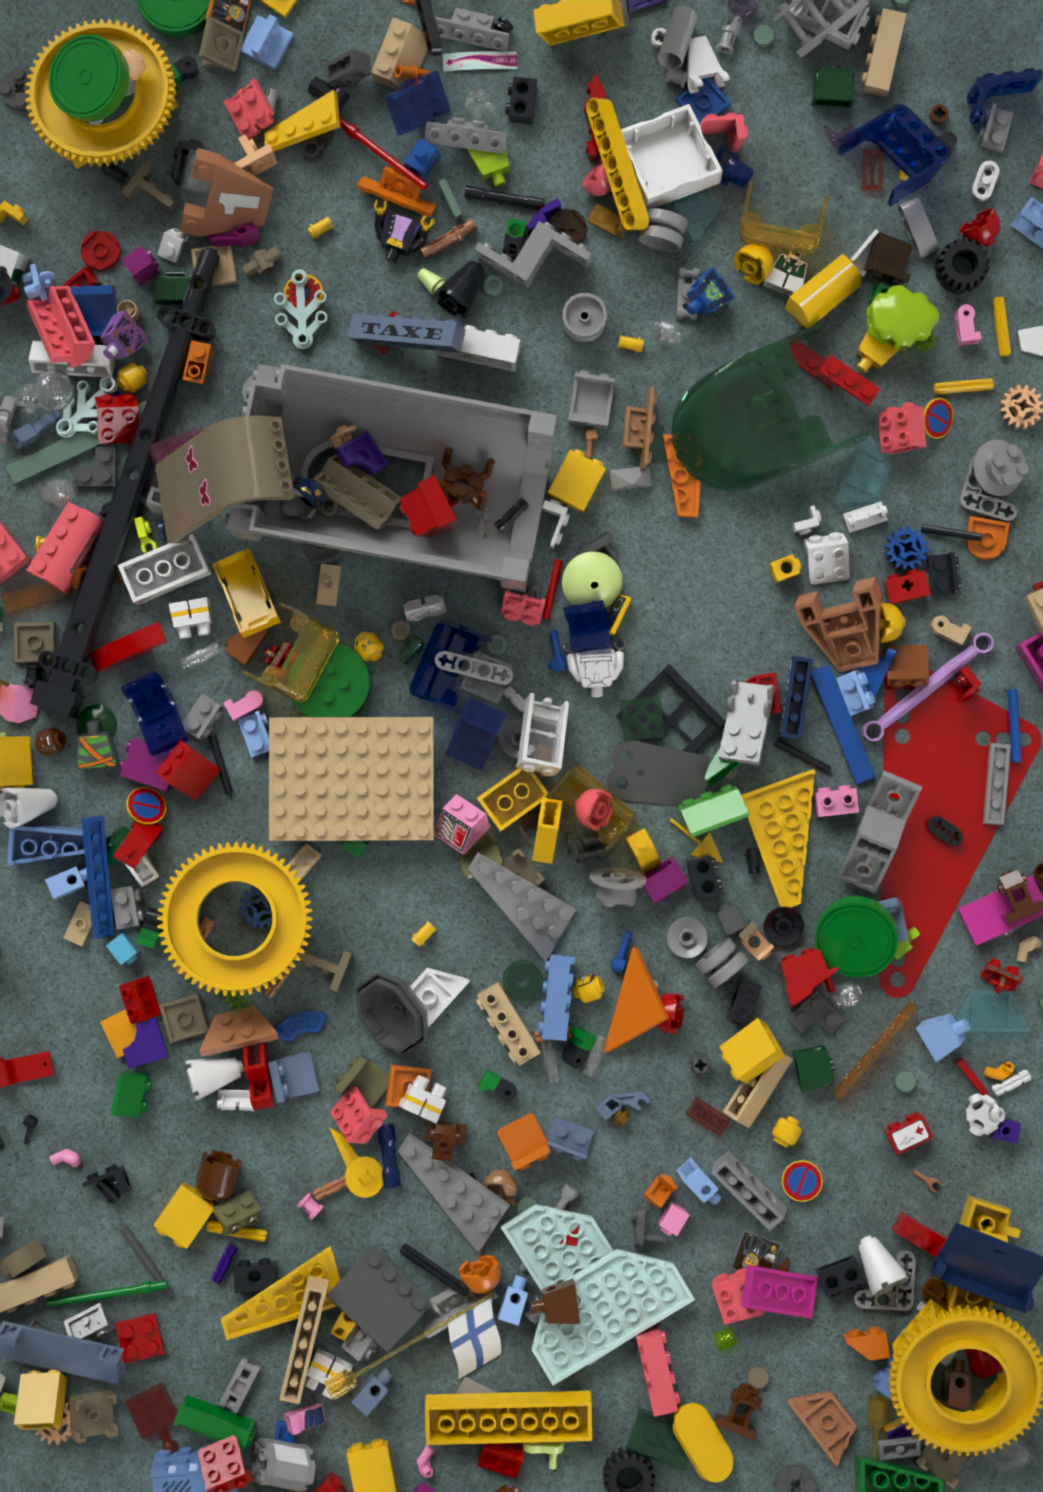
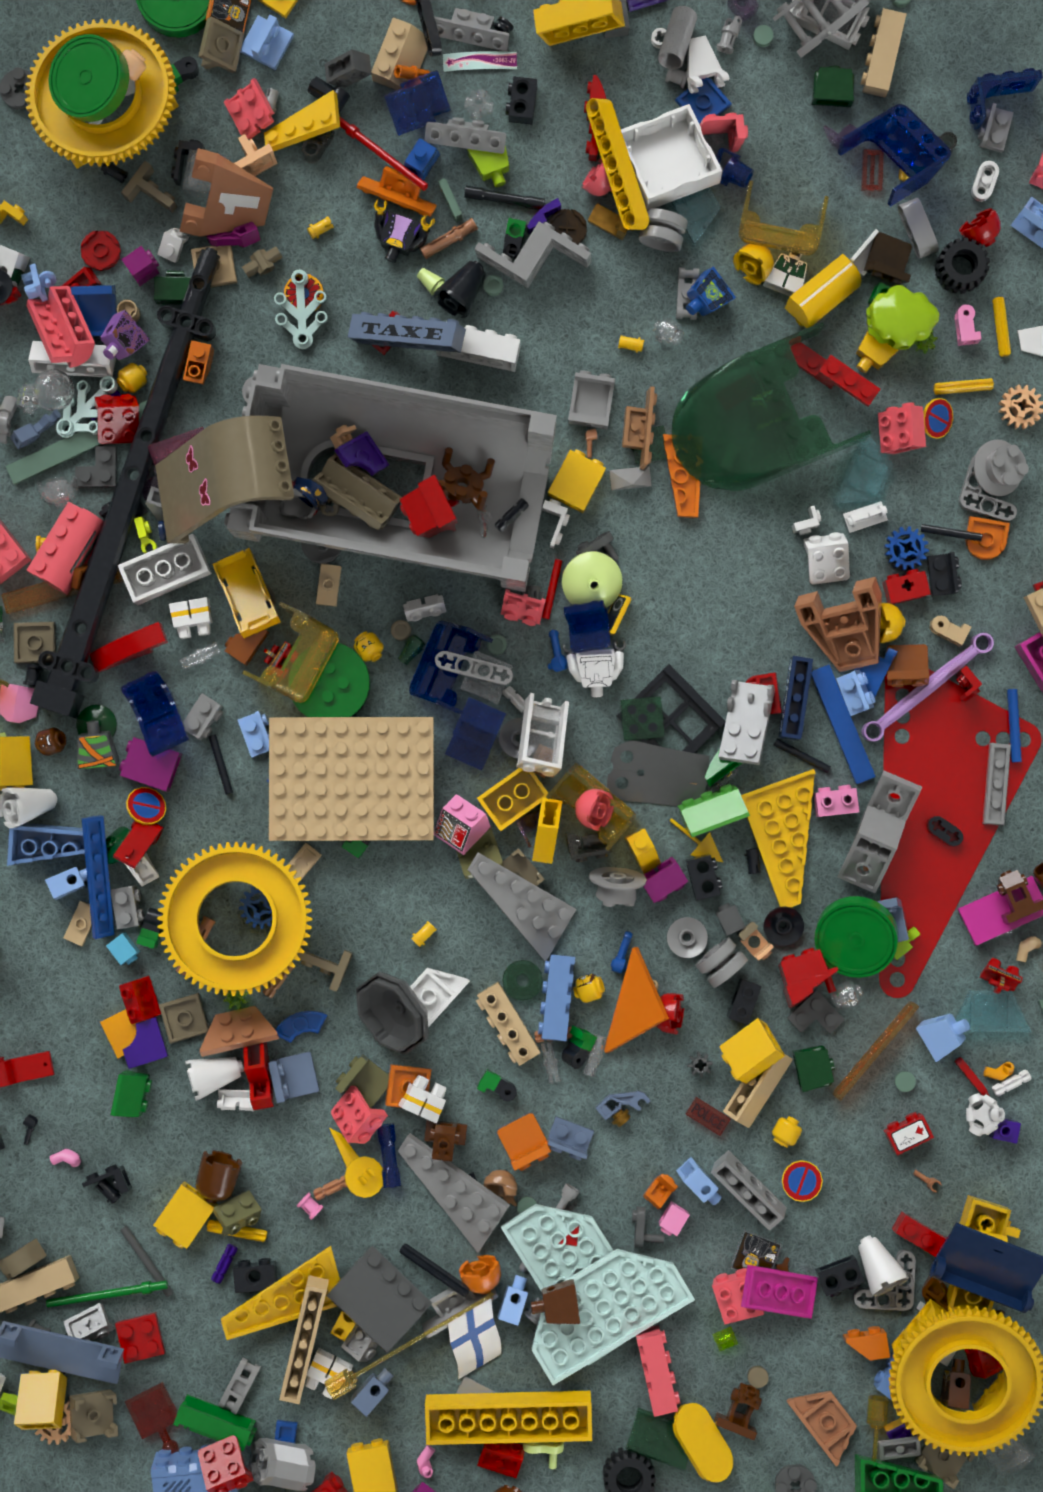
(188, 770): red brick -> none
(245, 706): bright pink leg -> none
(304, 1418): bright pink leg -> none
(586, 306): light grey wheel -> none
(778, 575): yellow brick -> none
(943, 110): reddish brown bush -> none

